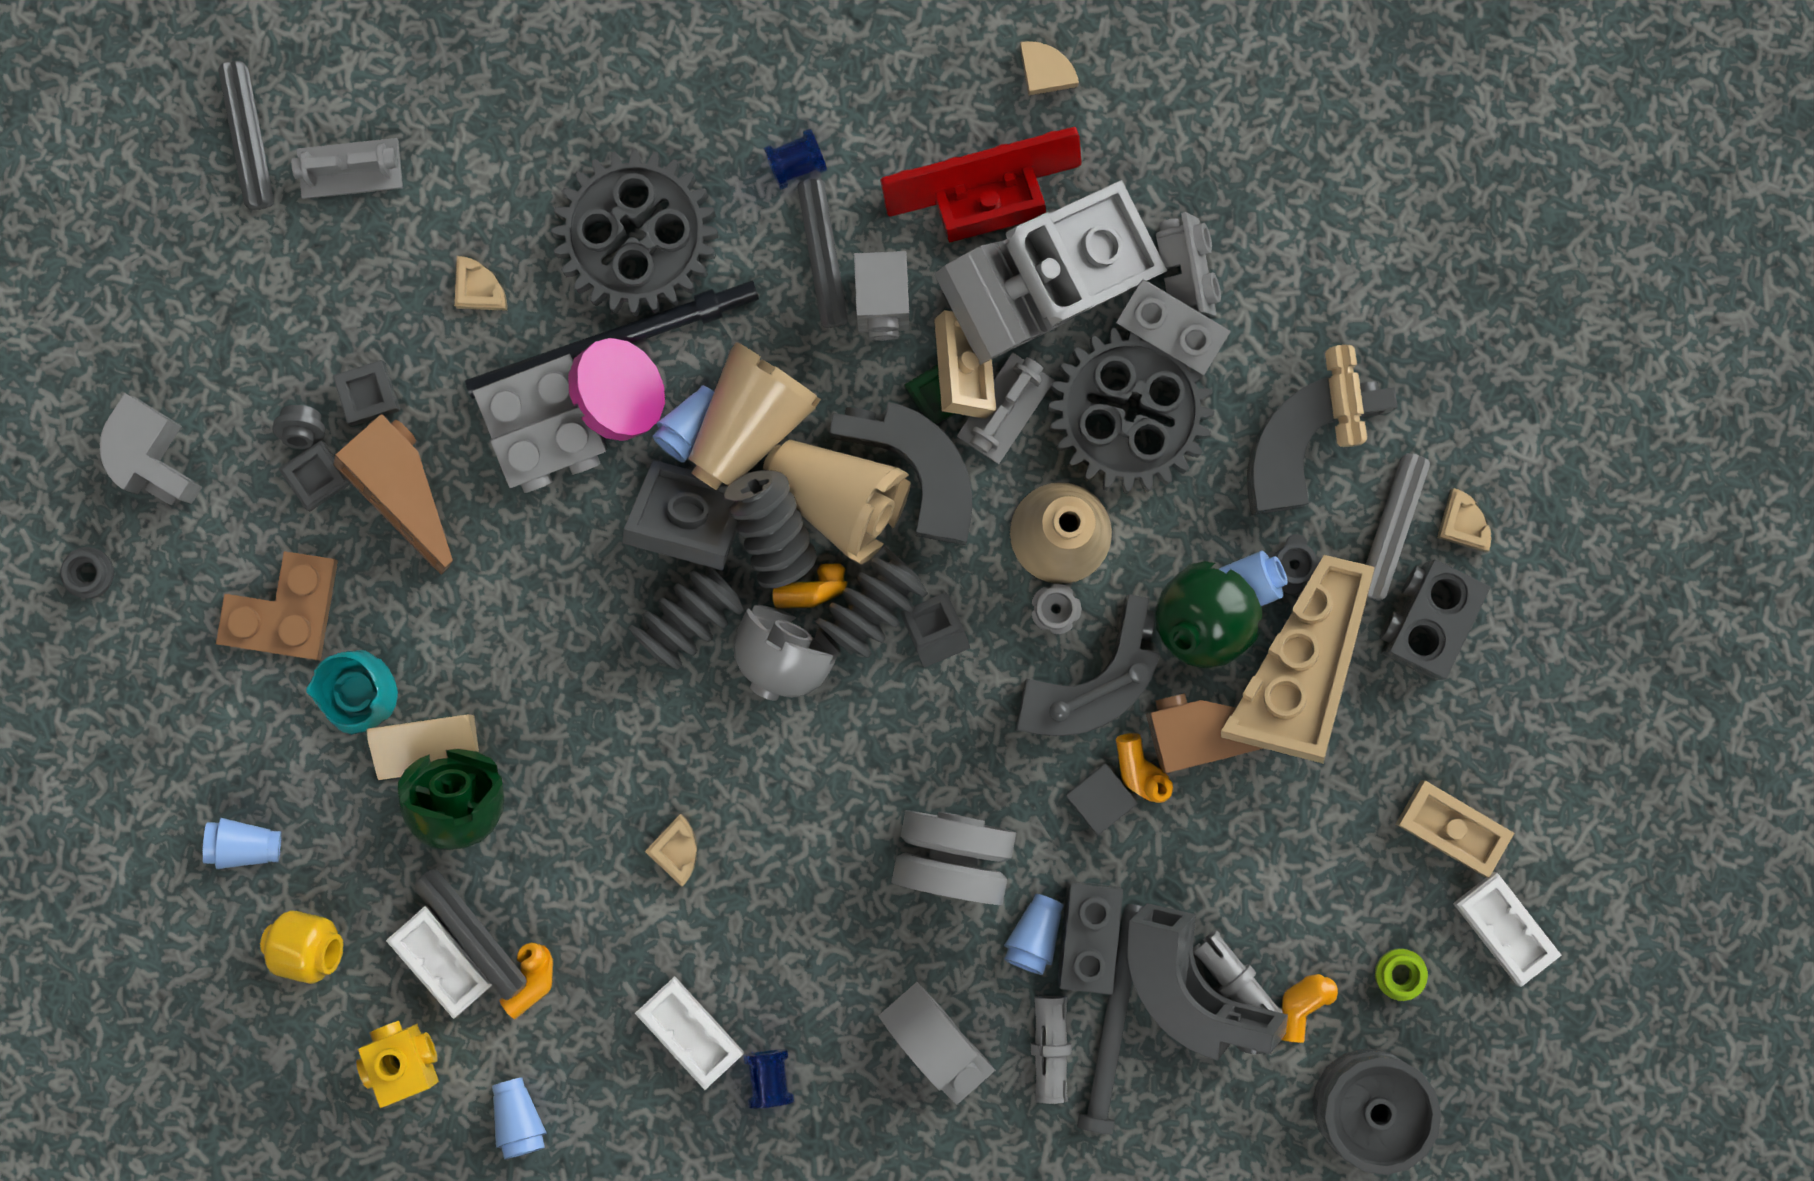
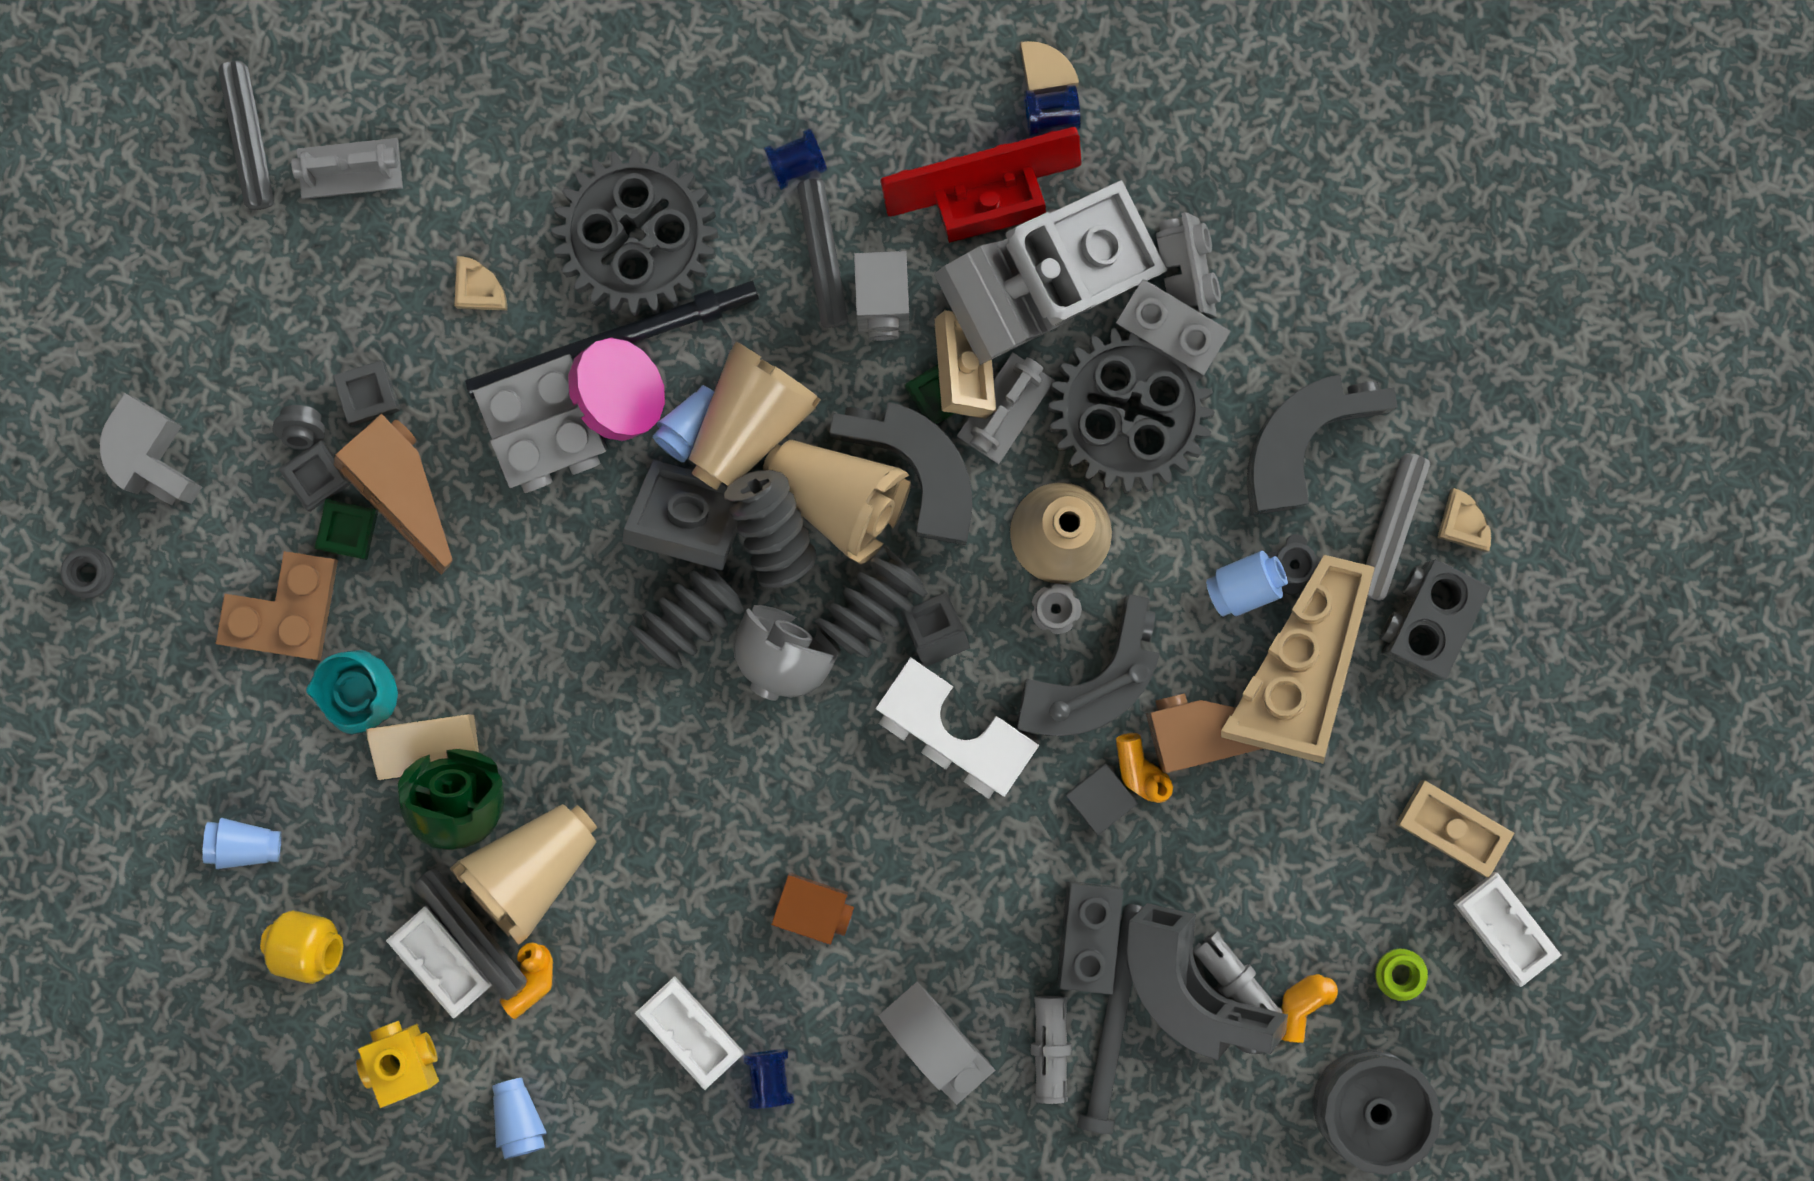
(346, 529): none -> dark green tile
(527, 868): none -> tan cone
(675, 850): tan tile -> none
(811, 594): light orange arm -> none
(812, 909): none -> dark orange brick
(954, 848): light grey wheel -> none
(990, 759): none -> white arch
(1035, 935): light blue cone -> none
(1065, 99): none -> clear blue bush
(1207, 615): dark green cylinder -> none
(1346, 395): tan axle -> none

